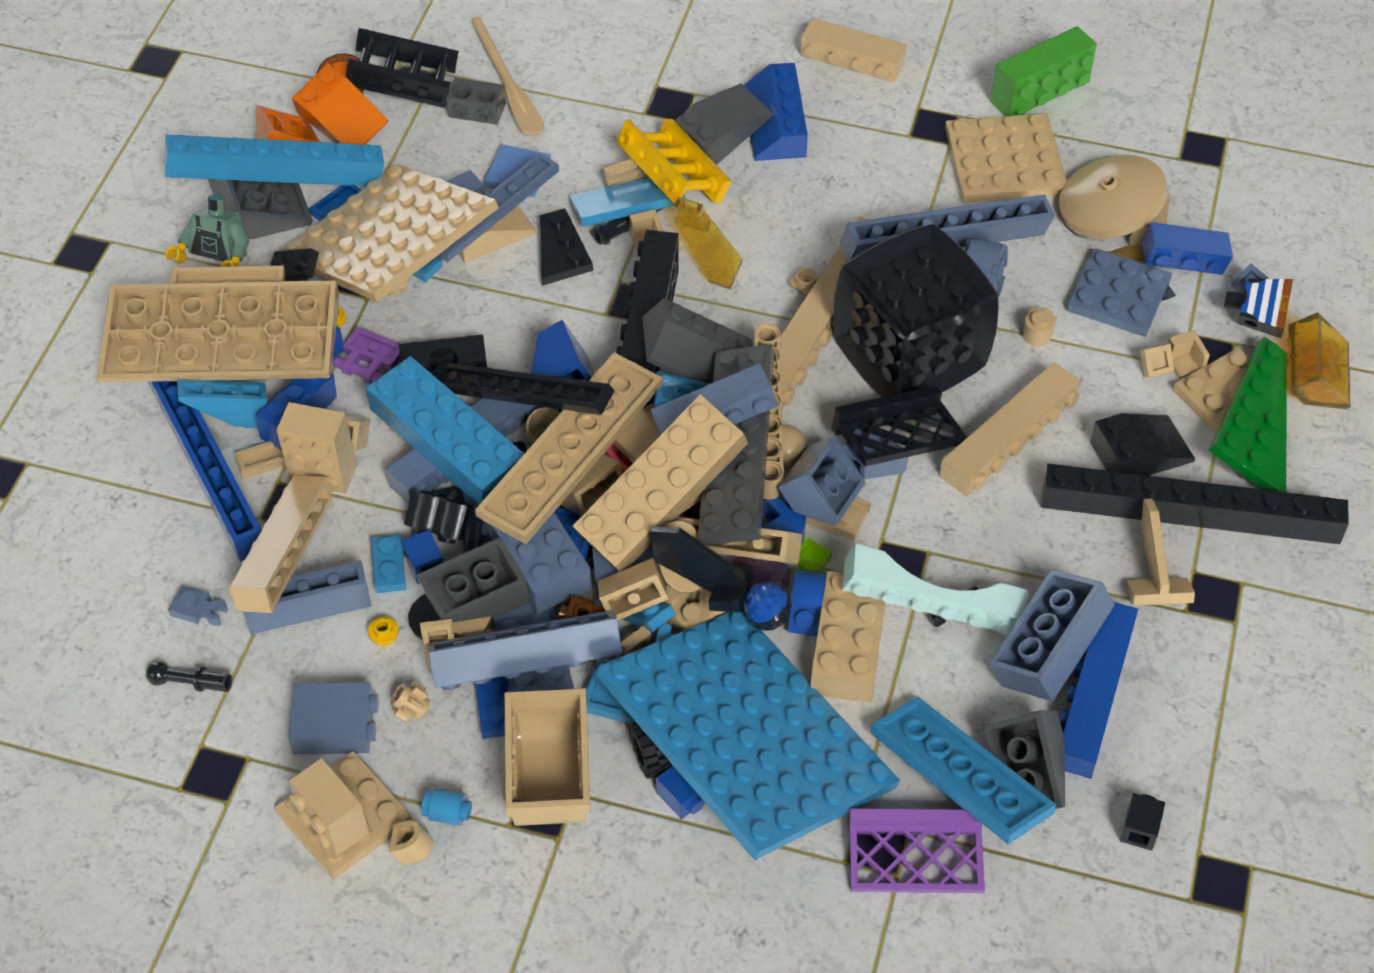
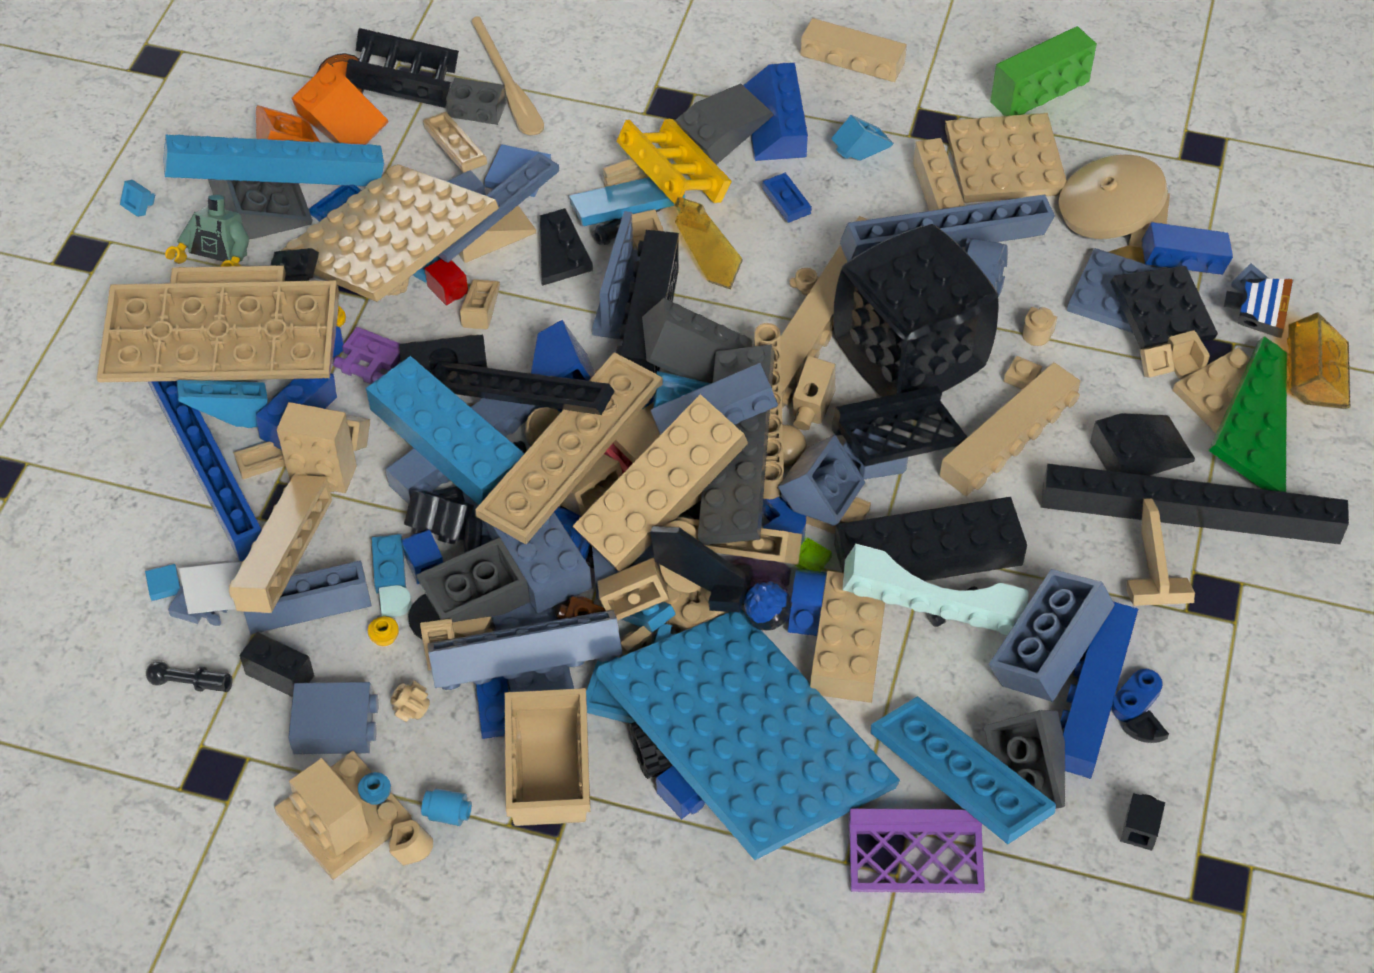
(136, 198): none -> dark azure tile
(163, 582): none -> dark azure tile
(208, 587): none -> white sticker
(275, 664): none -> black brick
(377, 795): none -> dark azure plate
(394, 601): none -> light aqua tile
(446, 281): none -> red brick
(455, 142): none -> tan tile
(479, 307): none -> tan slope
(616, 283): none -> sand blue fence
(786, 197): none -> blue plate
(813, 392): none -> tan torso
(860, 139): none -> dark azure slope
(936, 175): none -> tan brick
(942, 539): none -> black brick
(1022, 372): none -> tan plate
(1137, 692): none -> blue plate
(1146, 728): none -> black tile
(1162, 305): none -> black plate

